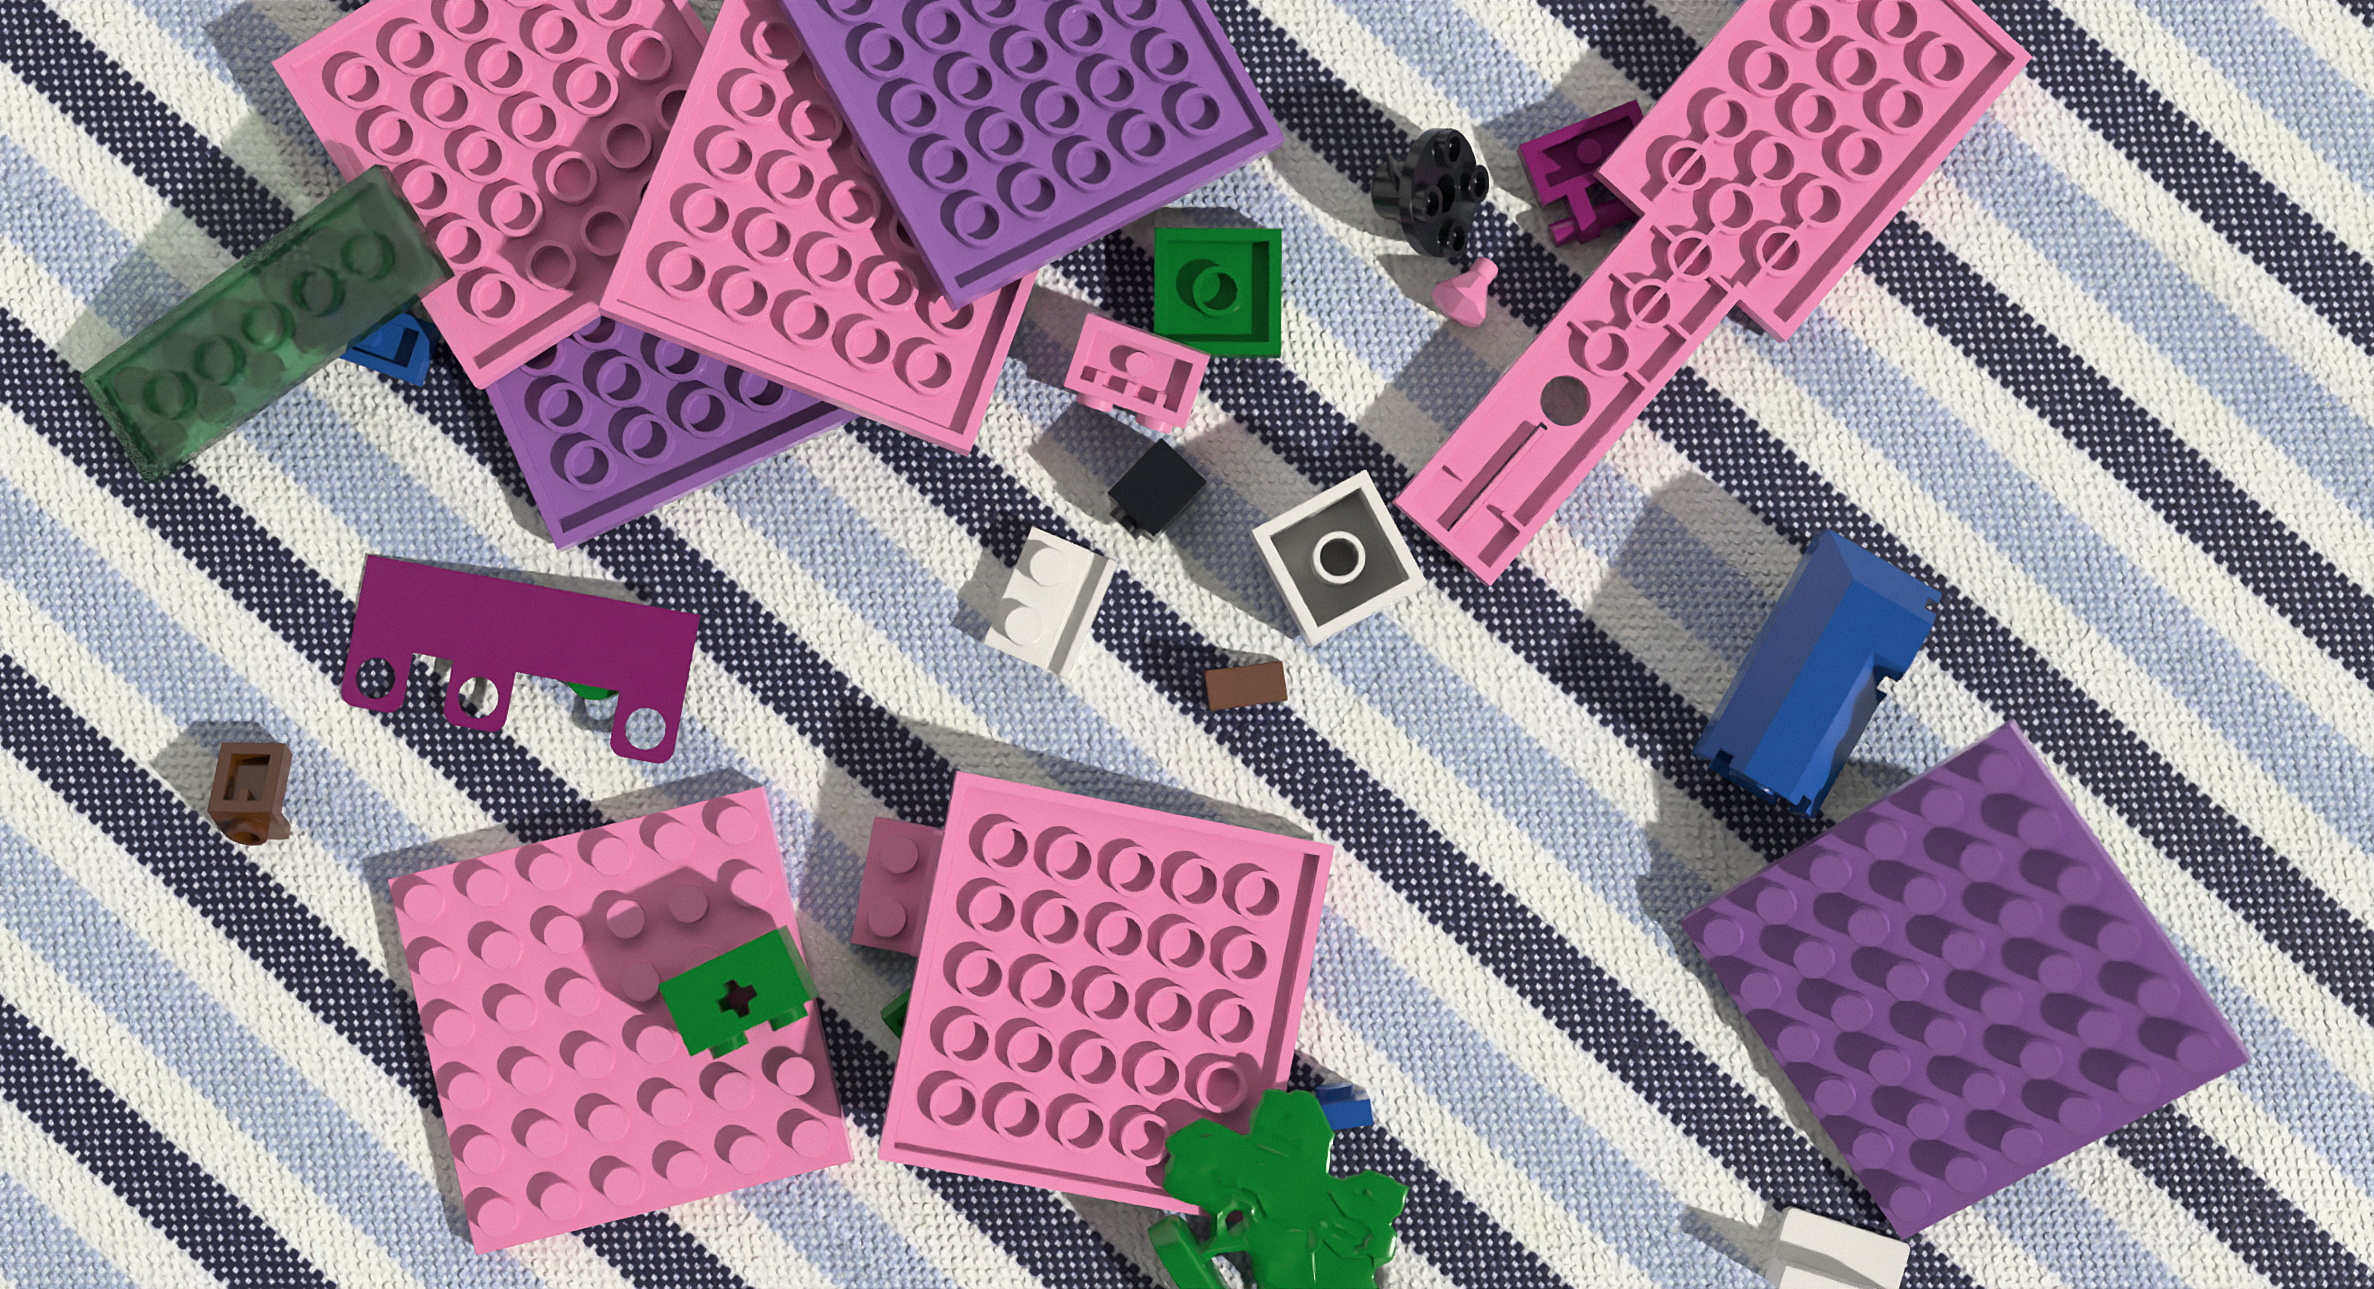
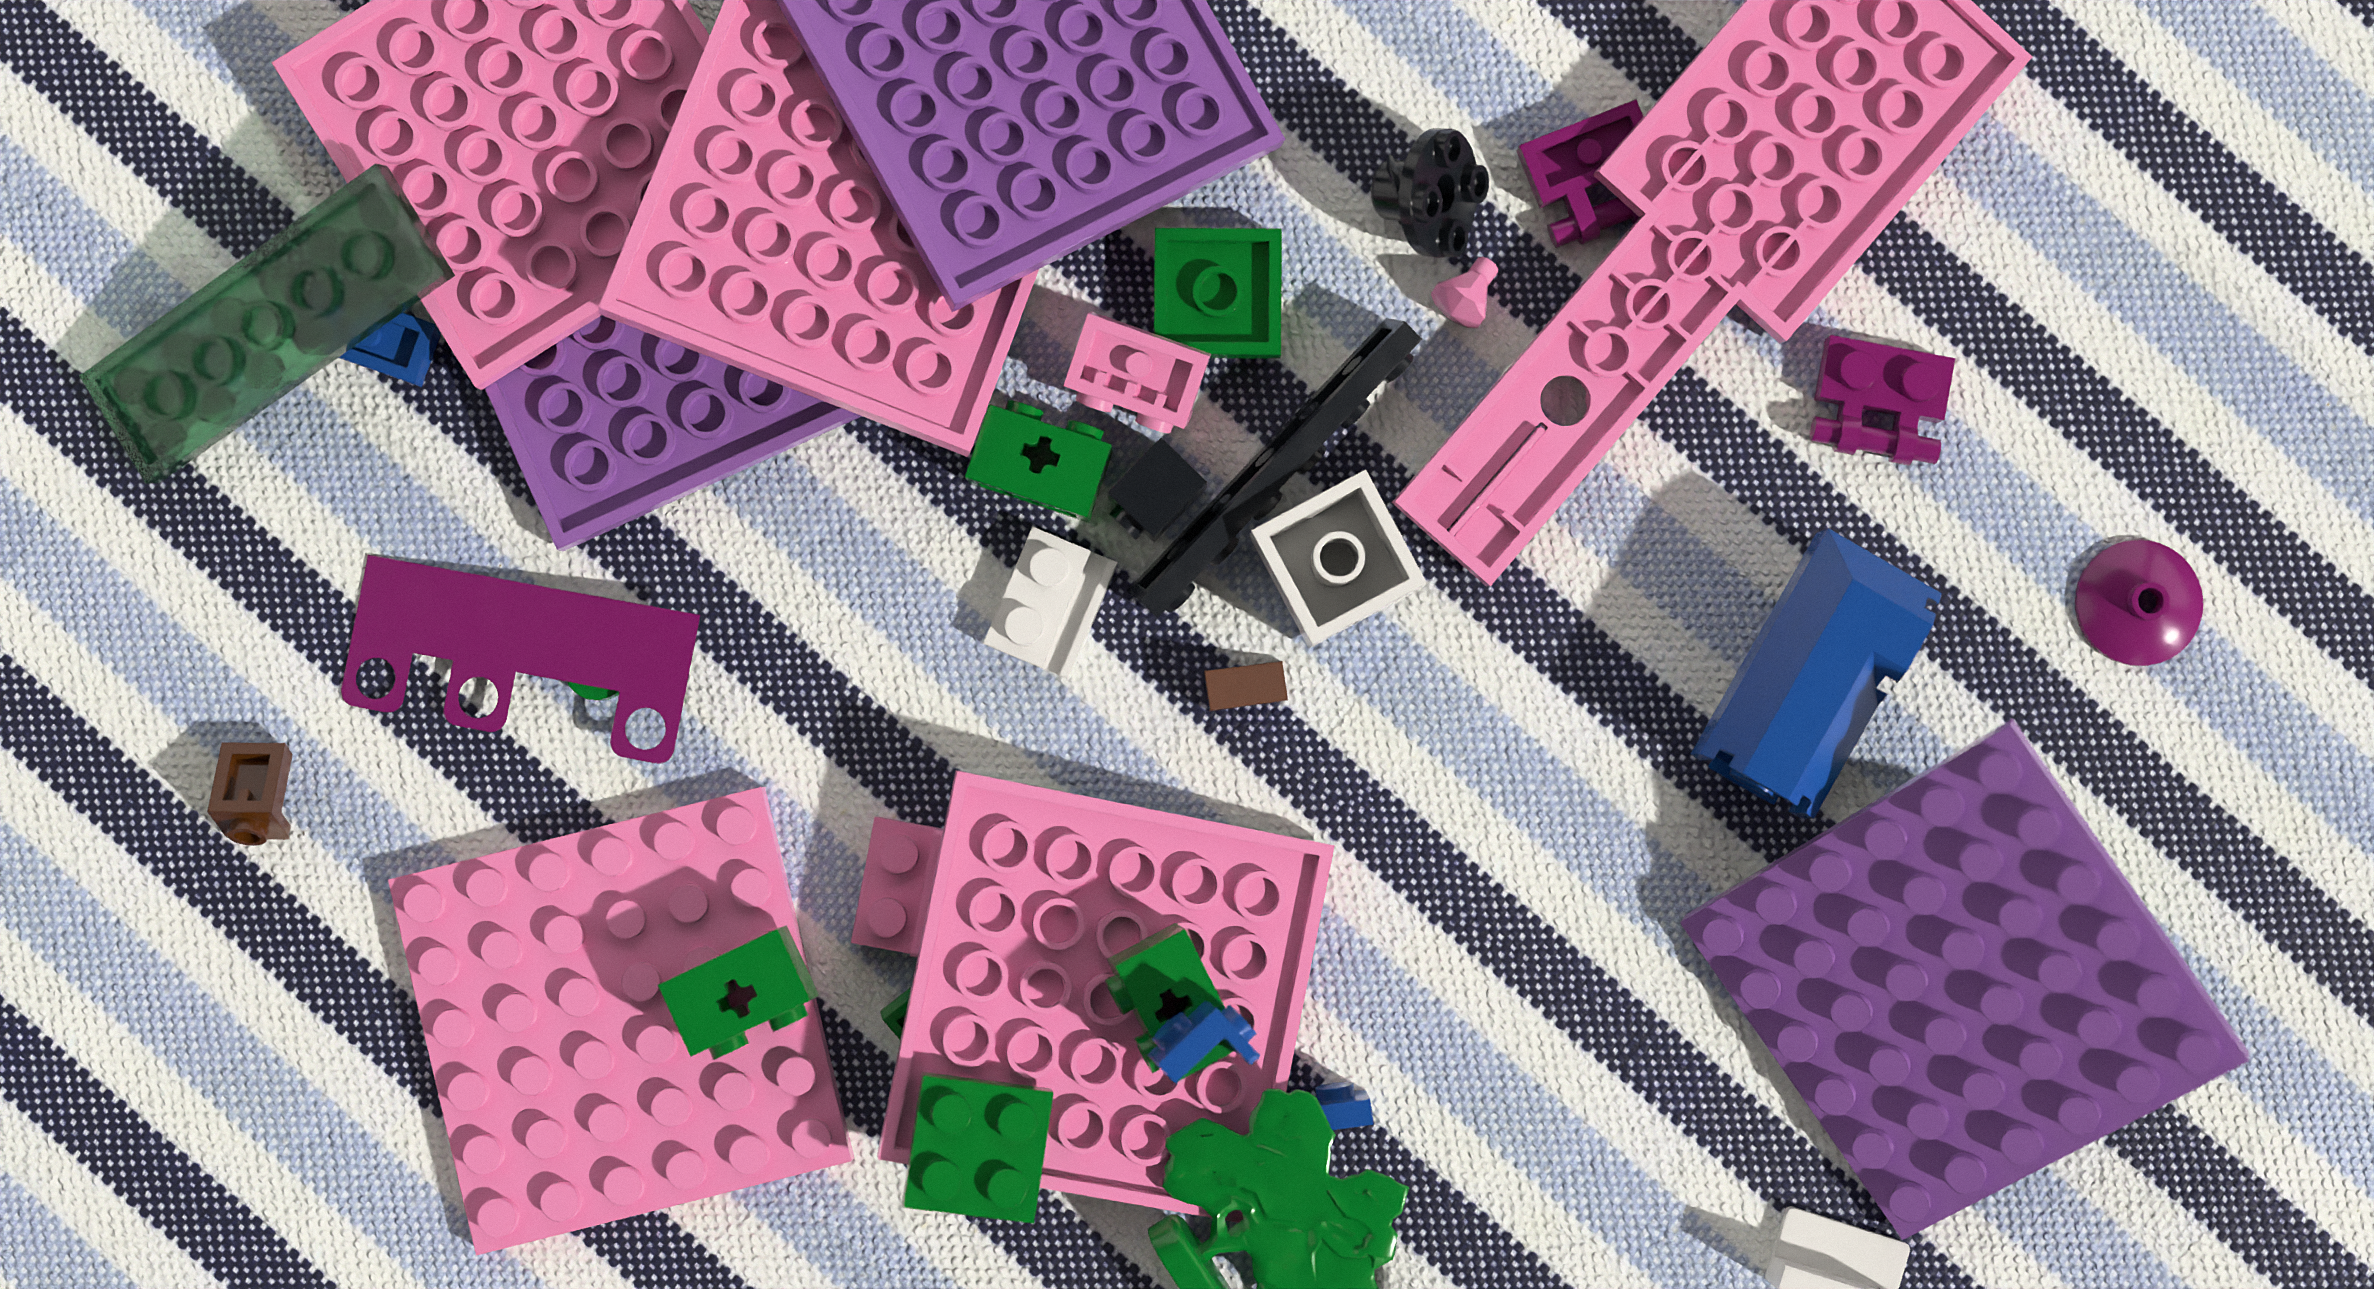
(977, 1147): none -> green plate
(1002, 467): none -> green brick
(1158, 965): none -> green brick
(1188, 1039): none -> blue bracket
(1291, 450): none -> black plate
(1884, 381): none -> magenta plate
(2110, 607): none -> magenta dish

